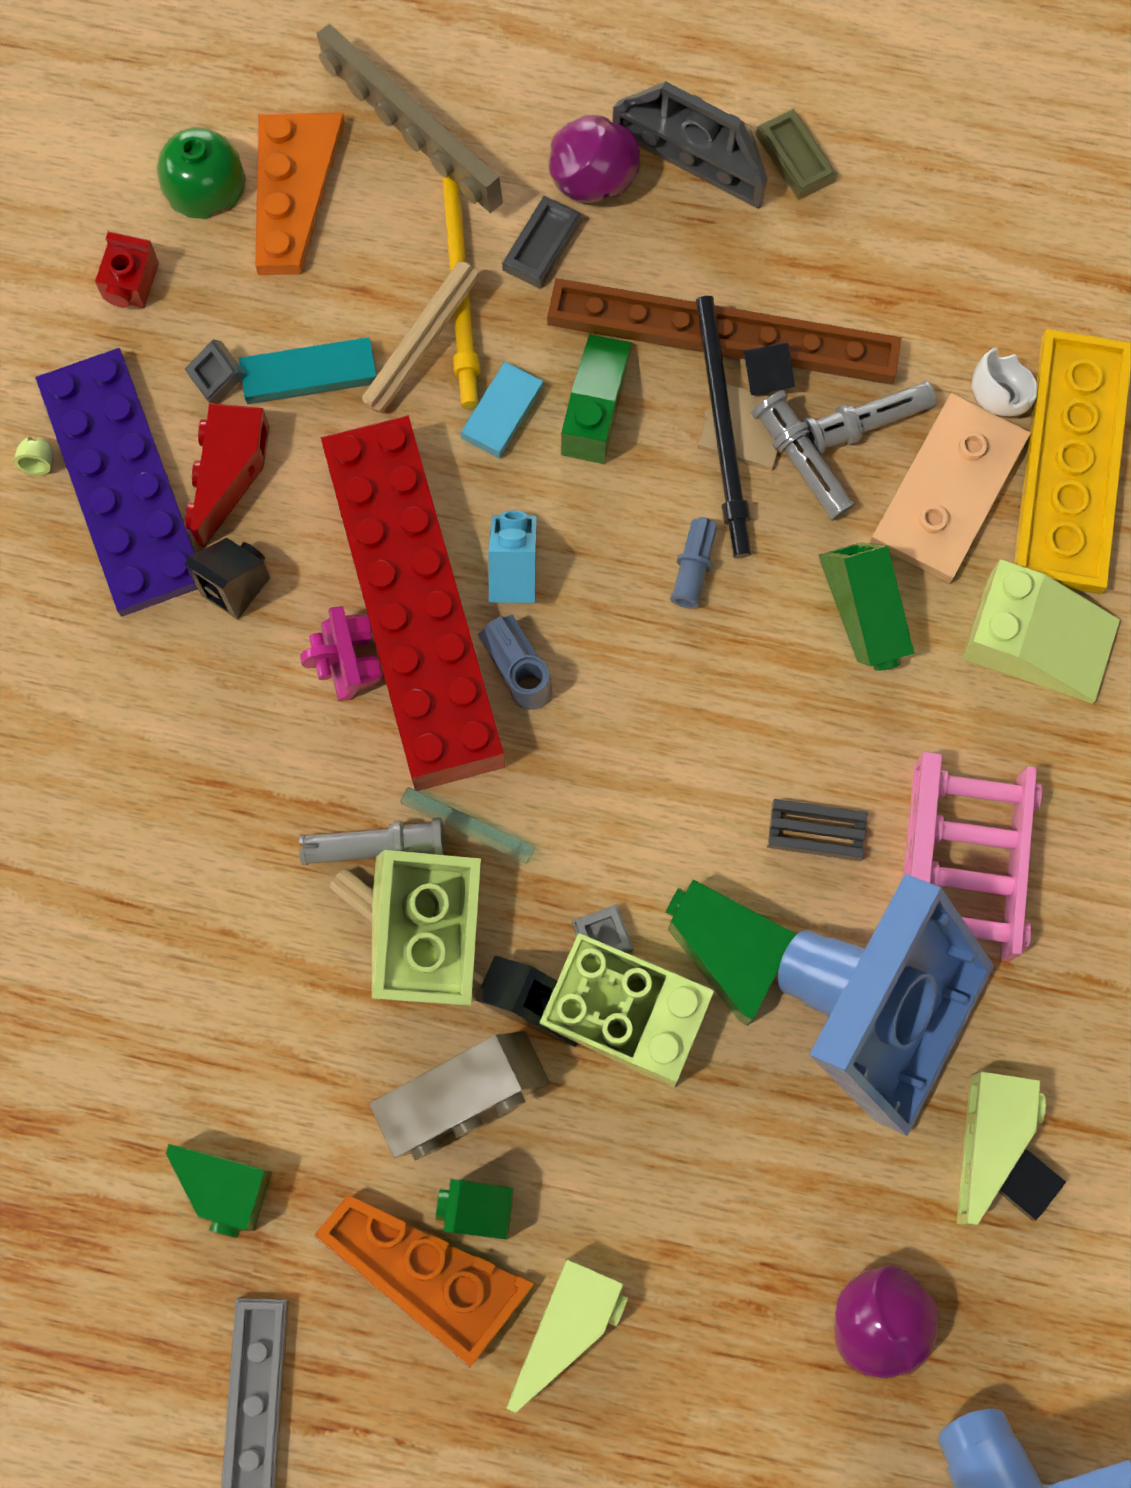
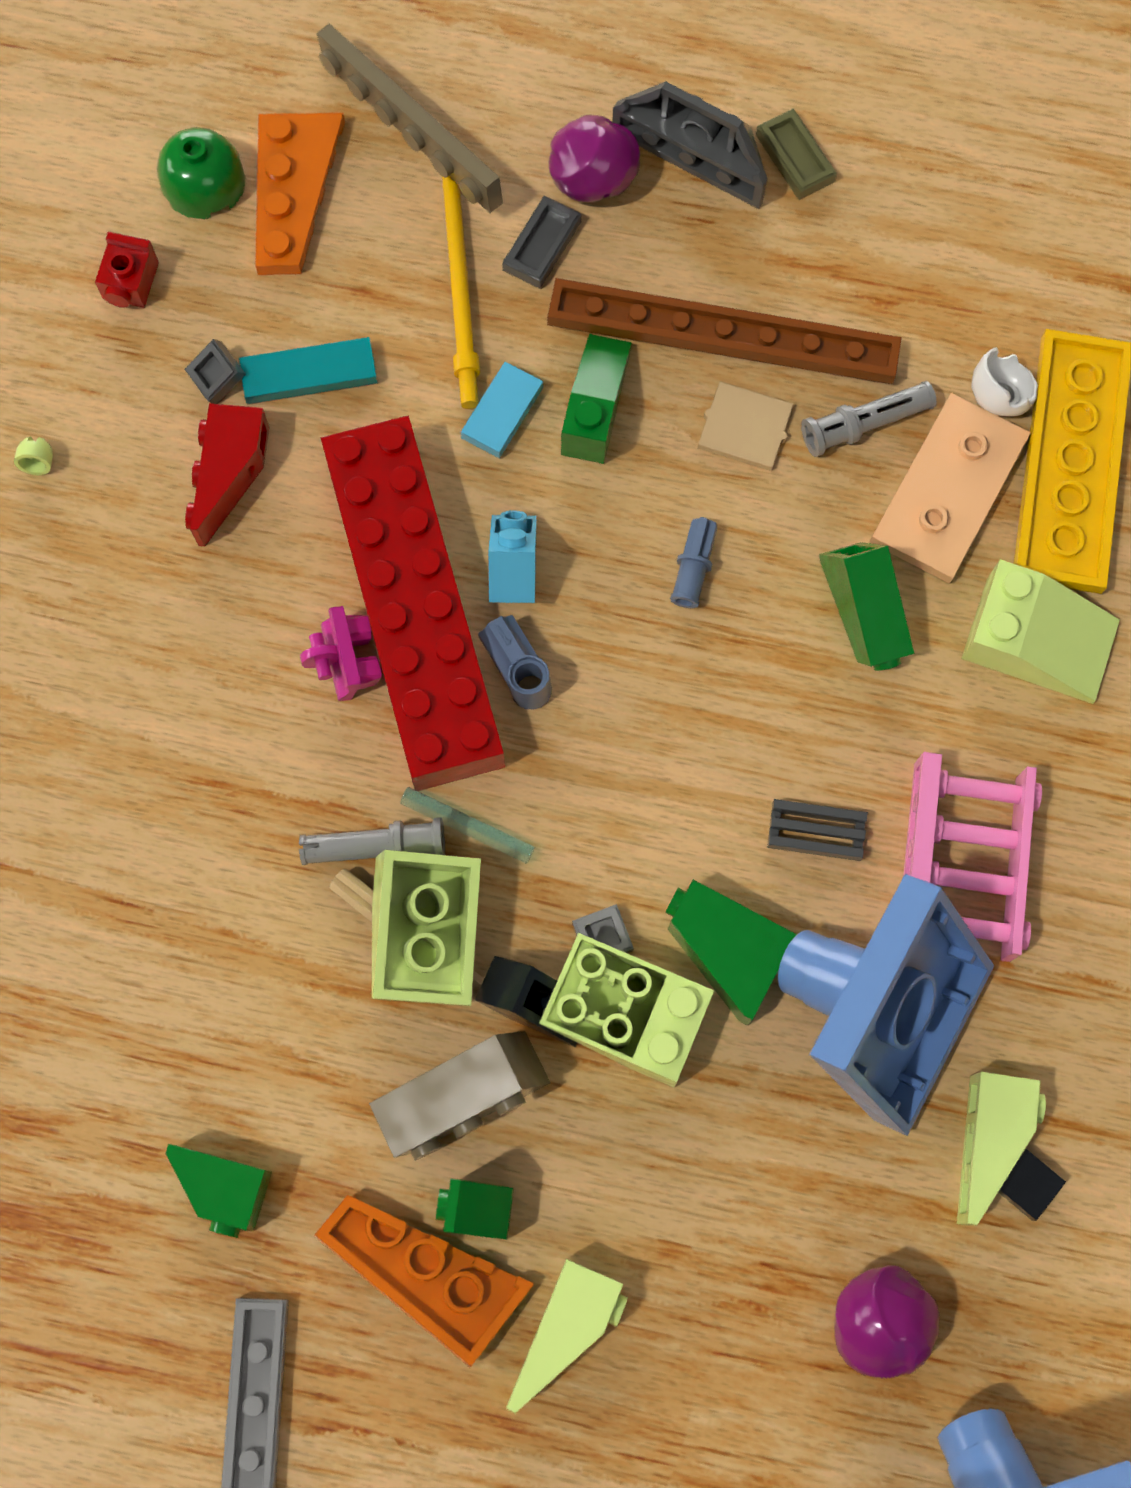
(119, 481): dark purple plate -> none
(229, 575): black slope -> none
(420, 337): tan axle -> none
(735, 509): black bar -> none
(769, 368): black tile -> none
(796, 432): light grey pin -> none

